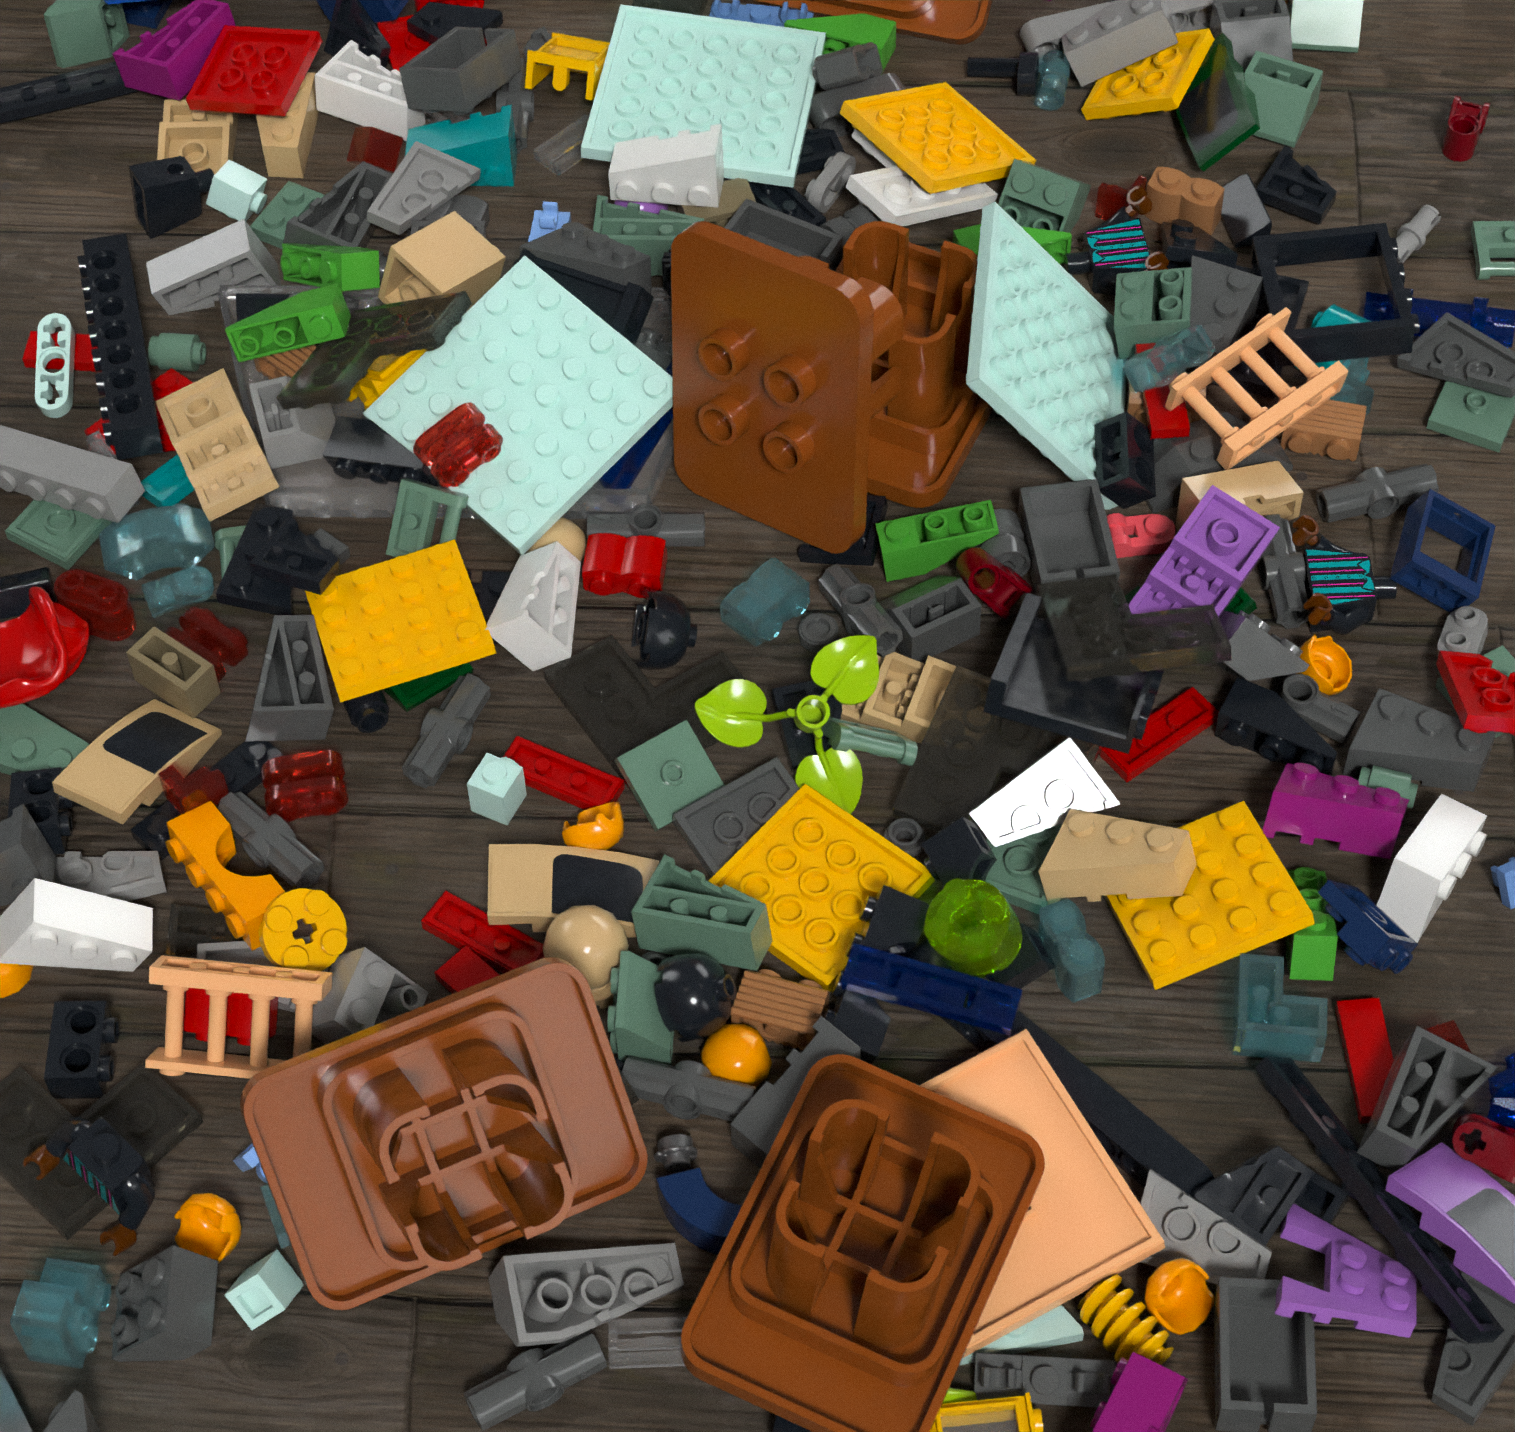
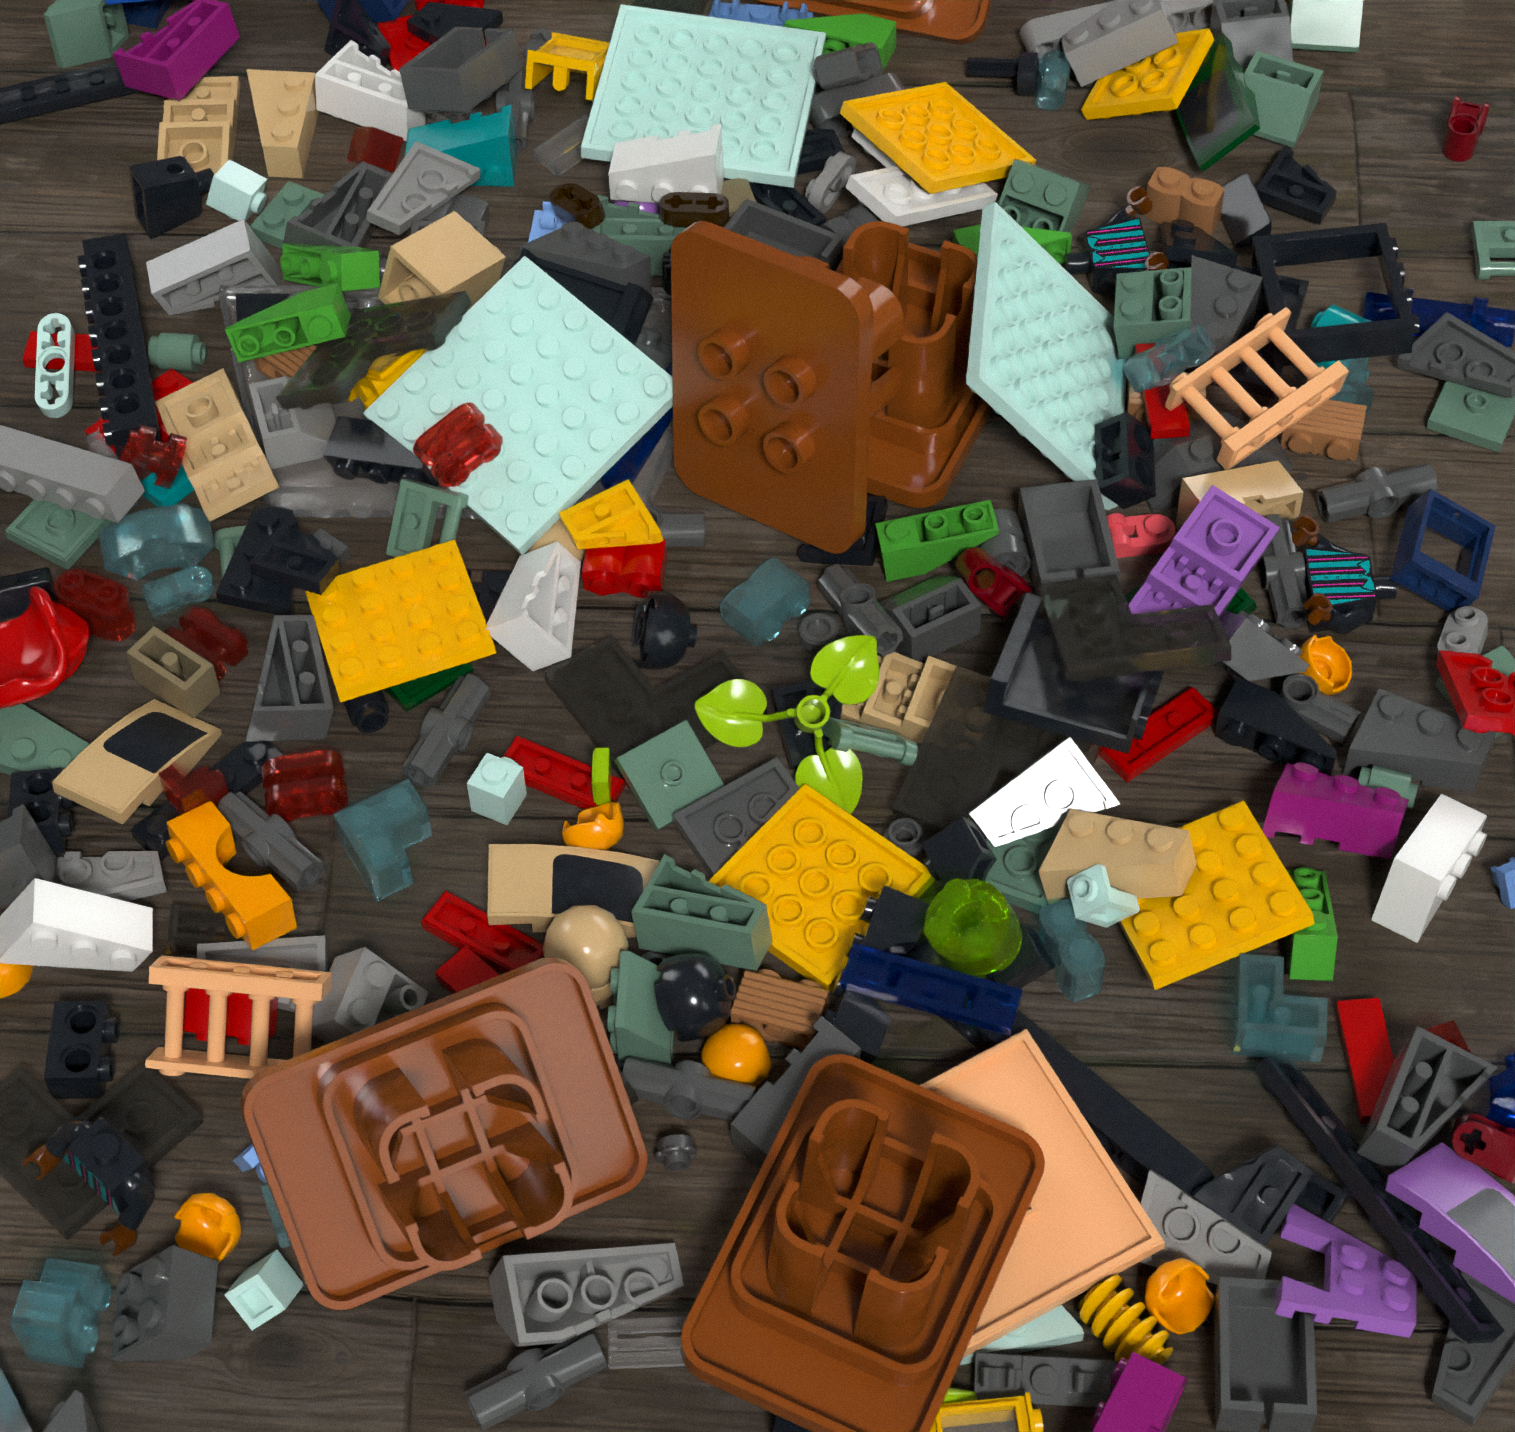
(143, 444): none -> clear red brick
(254, 70): red plate -> none
(281, 920): yellow plate -> none
(379, 831): none -> clear light blue brick
(577, 205): none -> dark brown beam
(601, 776): none -> lime tile
(611, 520): none -> yellow wing
(686, 208): none -> dark brown beam
(696, 1210): dark blue arch -> none
(1098, 901): none -> light aqua bracket
(1112, 198): clear red panel -> none
(1369, 931): dark blue plate -> none
(1413, 235): light grey pin -> none

